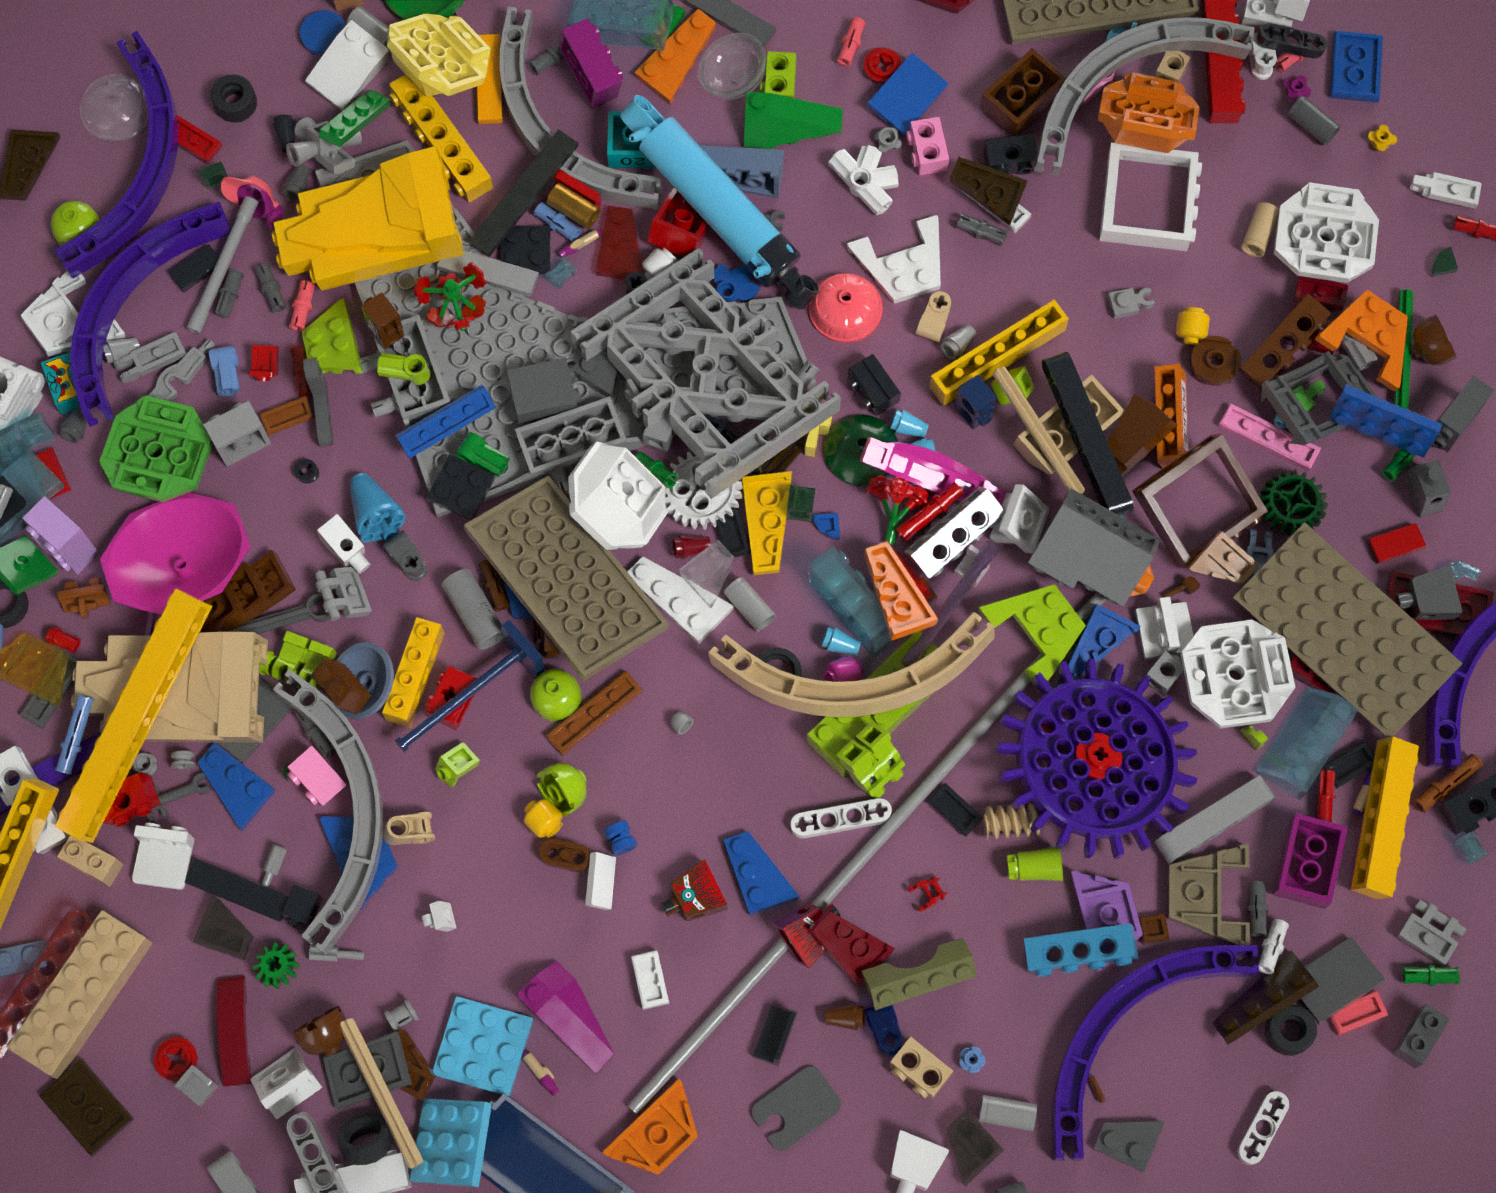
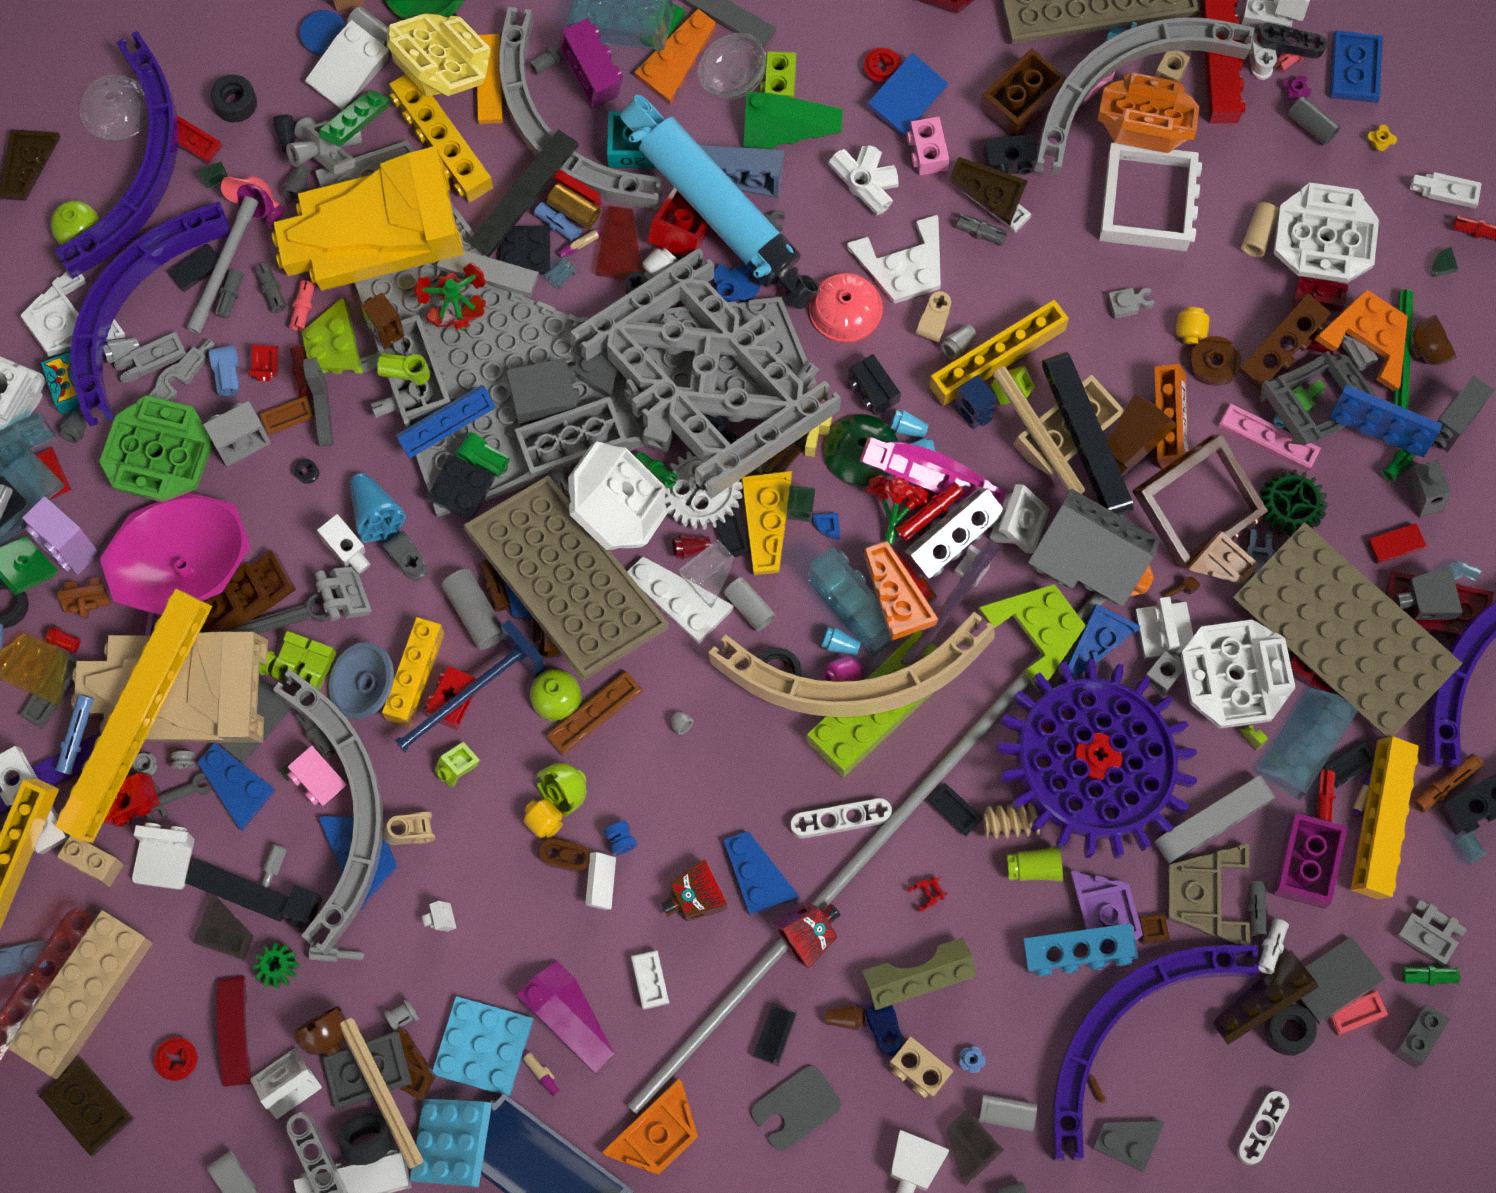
(196, 1085): light grey panel -> none
(341, 686): reddish brown brick -> none
(848, 49): coral pin -> none
(849, 945): dark red wing -> none
(873, 760): lime hips -> none
(887, 133): light grey plate -> none

